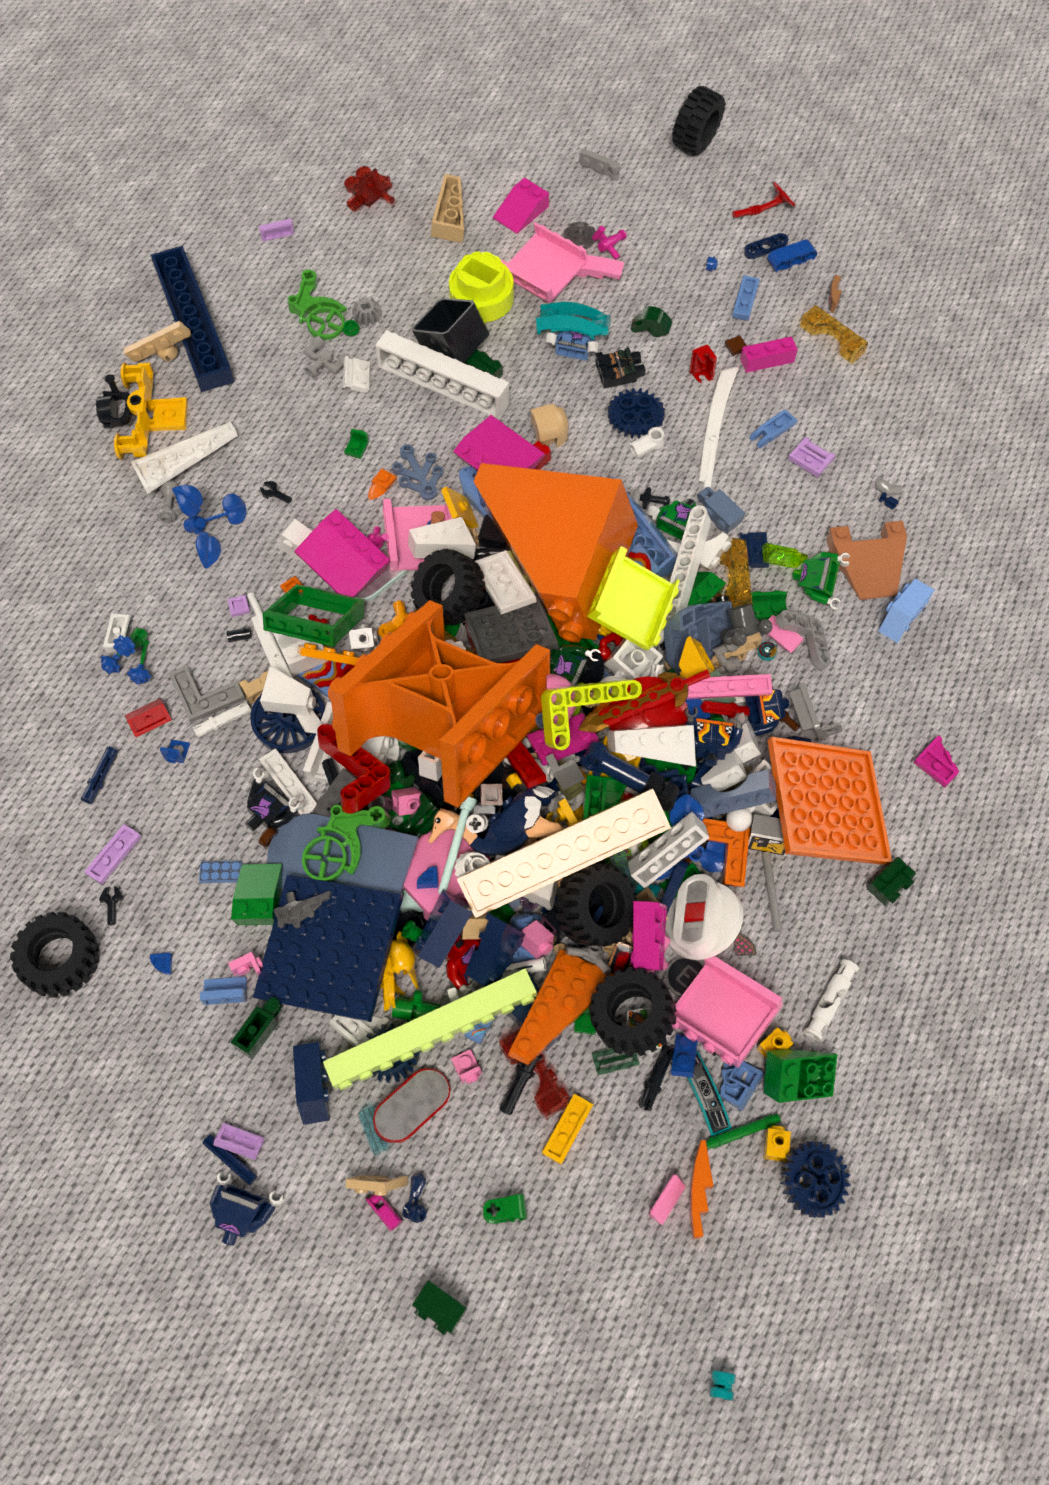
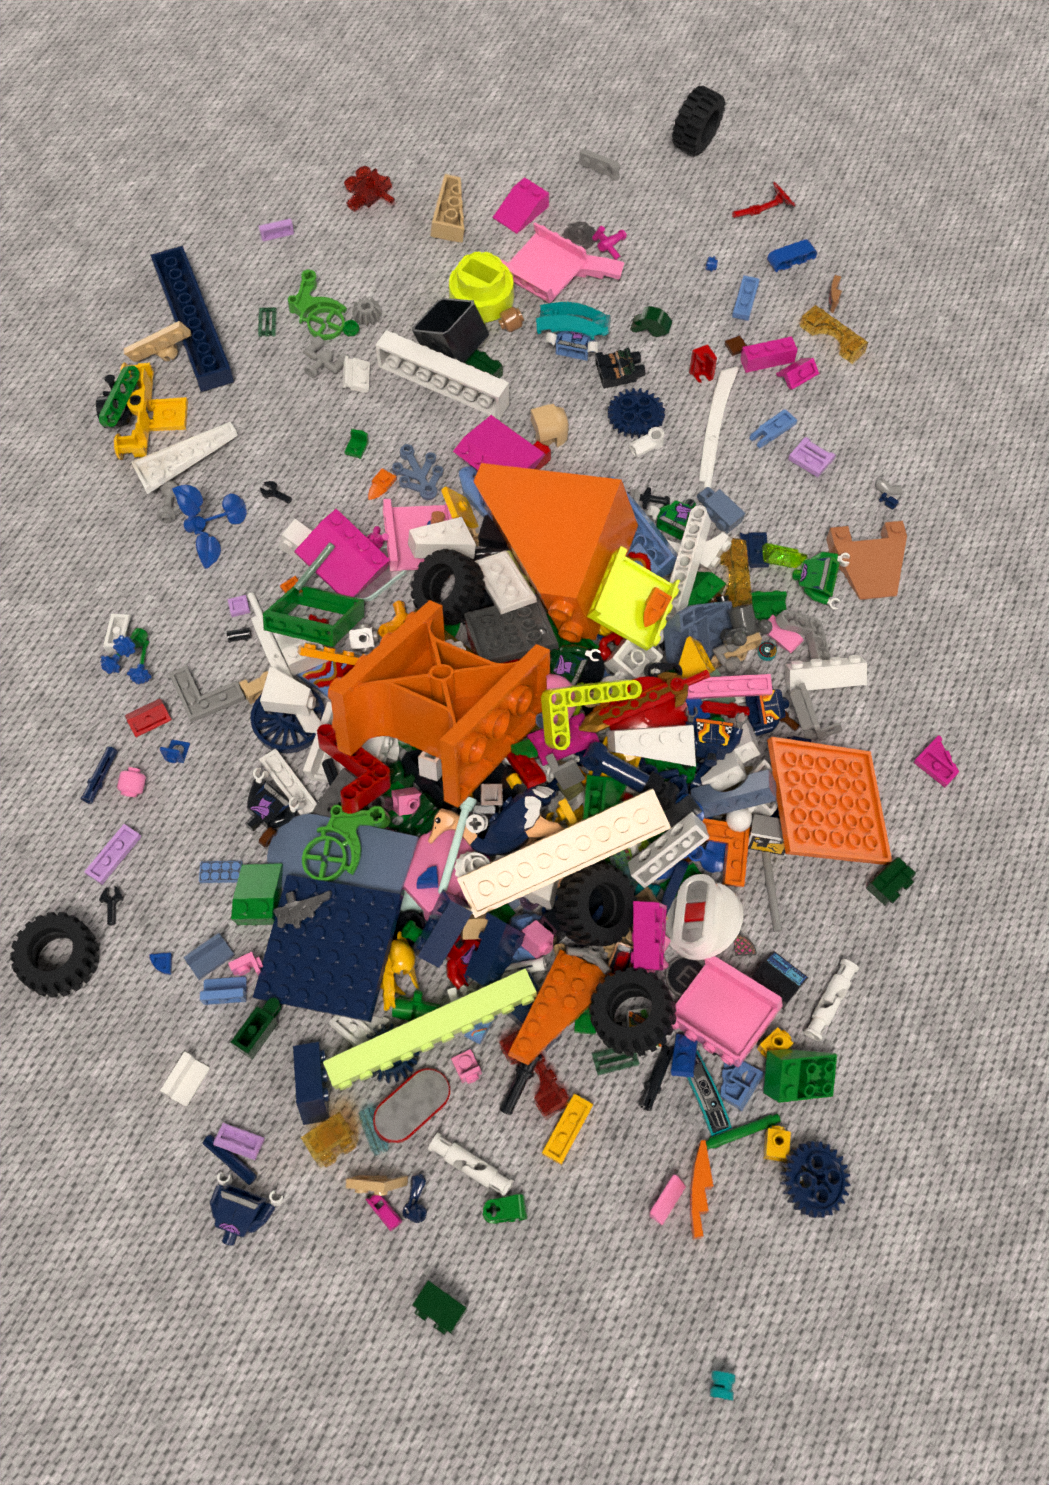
(116, 394): none -> green beam
(131, 782): none -> bright pink head
(185, 1079): none -> white panel
(209, 956): none -> sand blue panel
(218, 721): white pin -> none
(267, 332): none -> clear green tile
(314, 566): none -> sand green bar
(330, 1140): none -> clear yellow brick
(454, 1154): none -> white piece
(511, 319): none -> medium nougat head
(524, 748): none -> green tile
(655, 606): none -> orange plate
(662, 666): none -> black beam
(681, 810): none -> black tile
(770, 241): dark blue beam -> none
(780, 977): none -> black slope
(799, 372): none -> dark pink panel
(826, 673): none -> white brick
(905, 609): light blue wedge -> none

